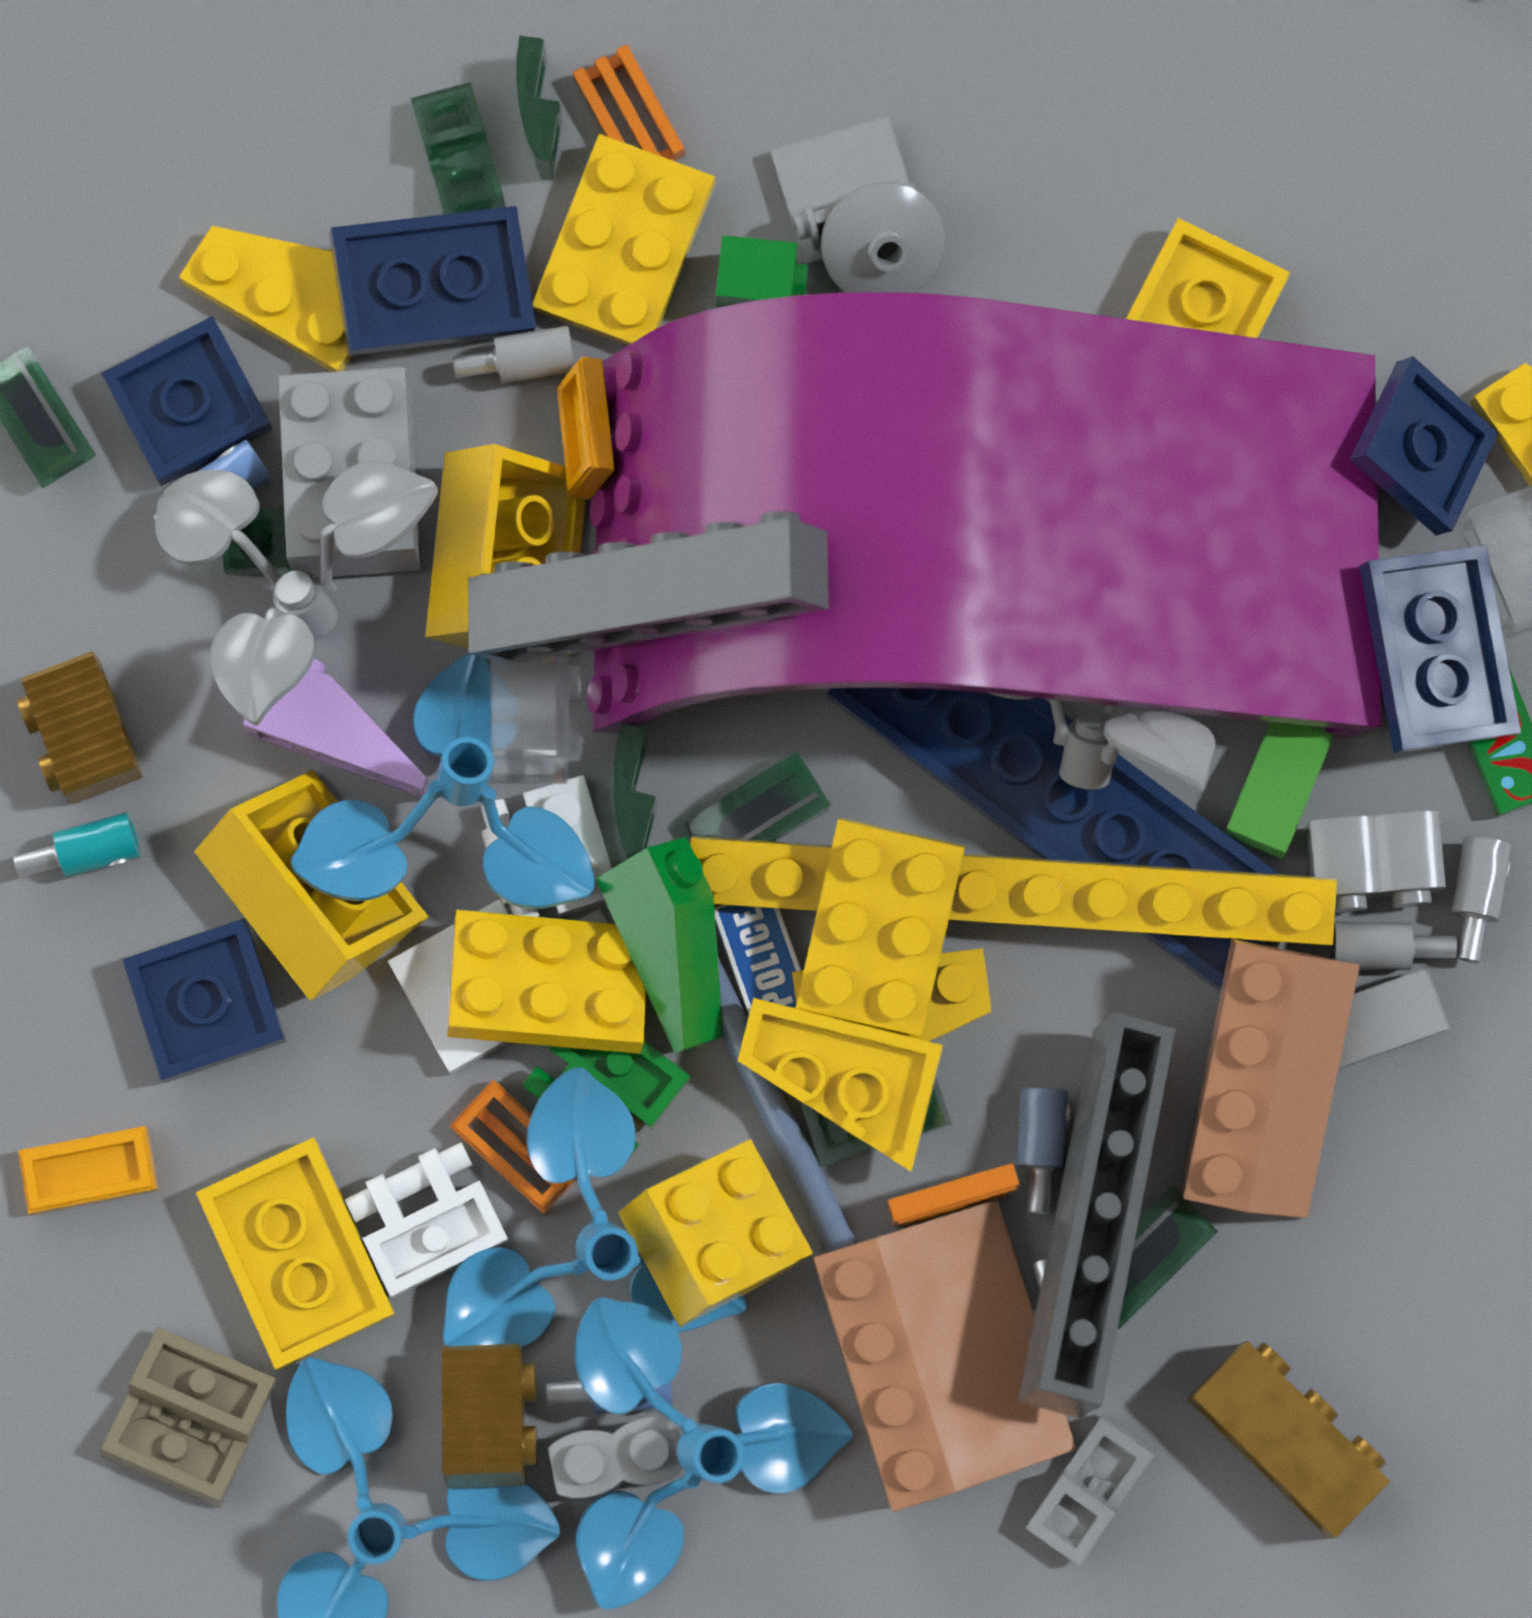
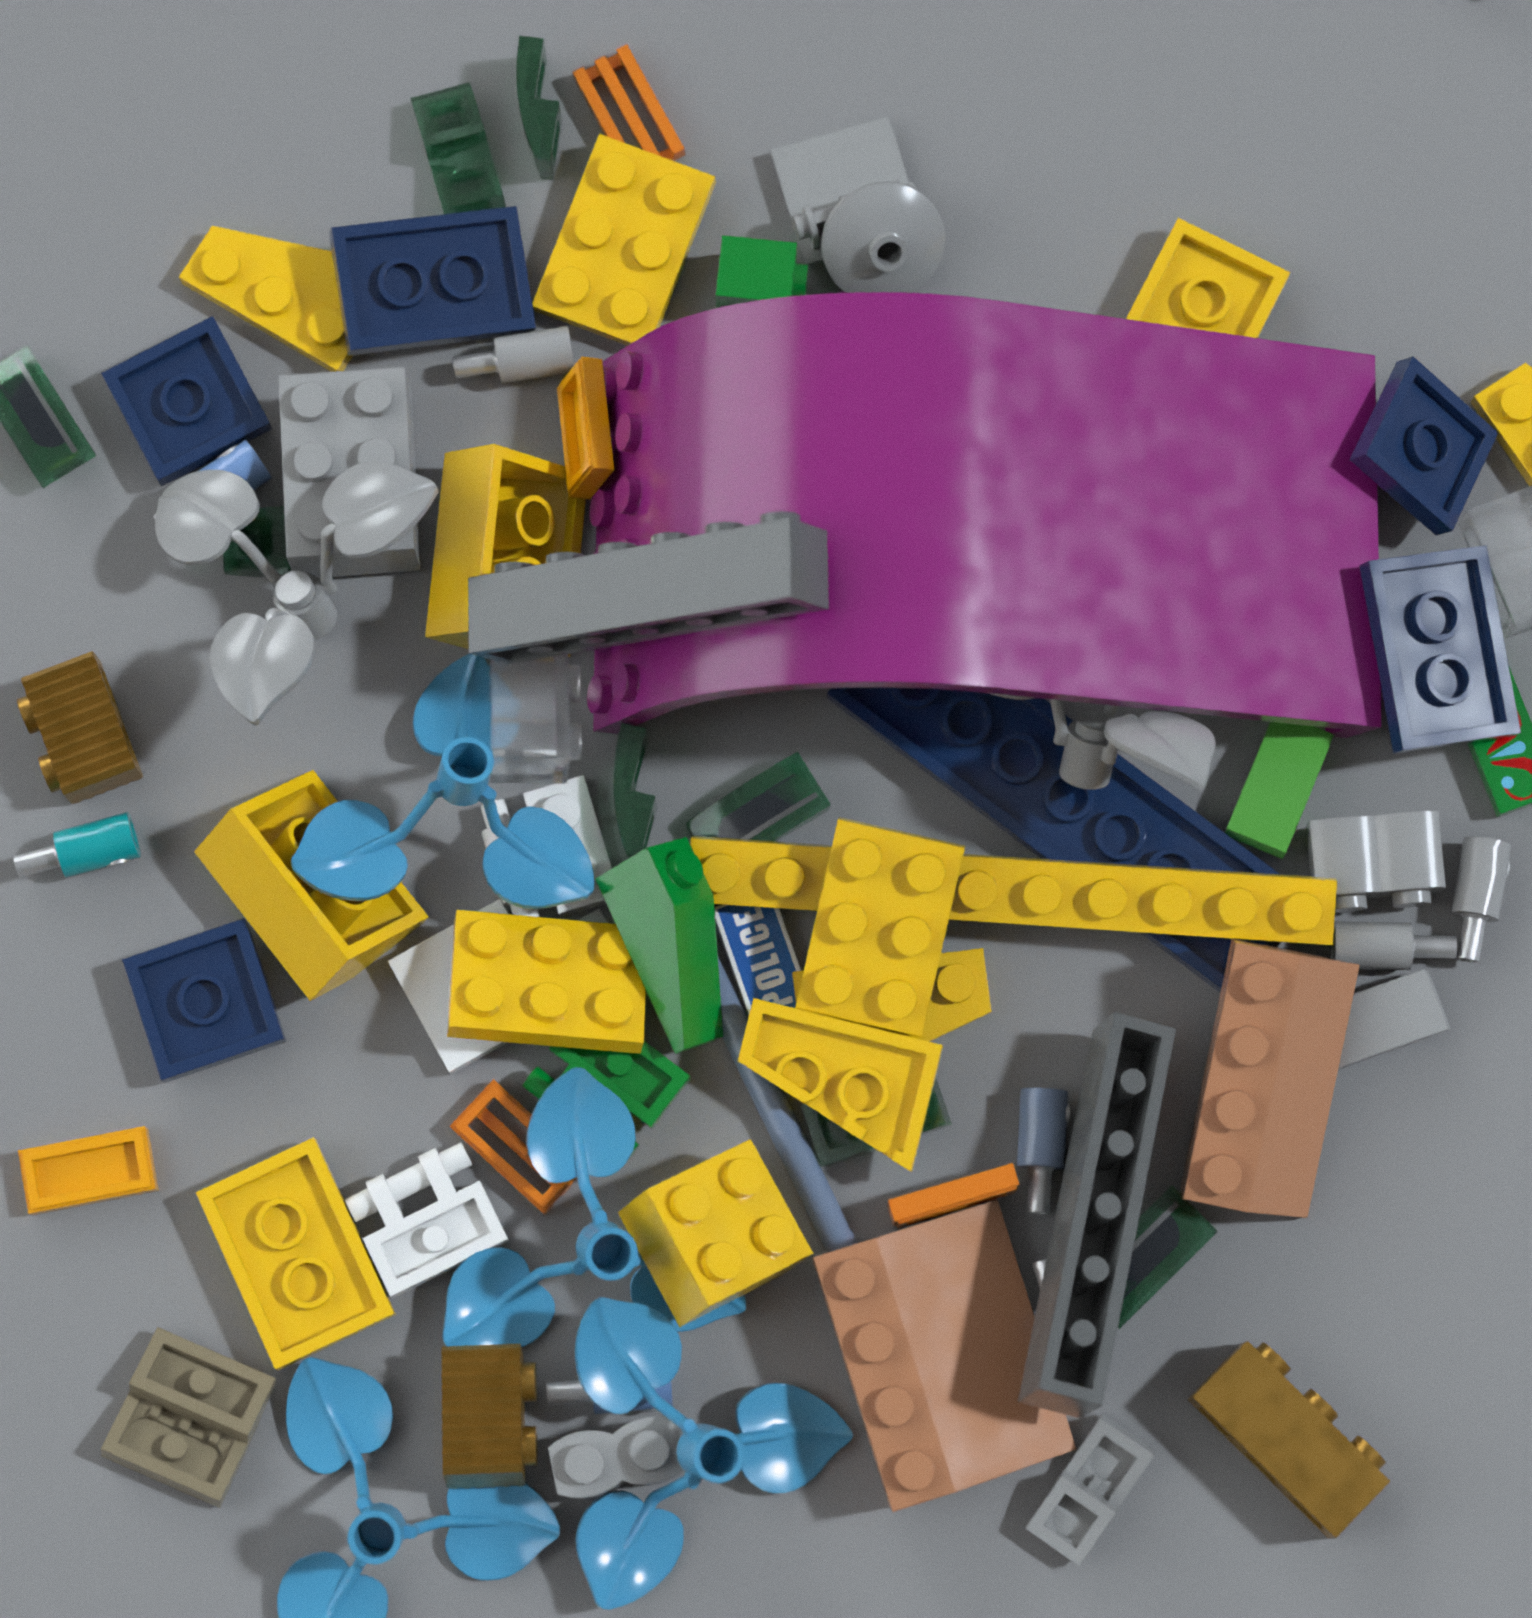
(333, 729): lavender slope -> none

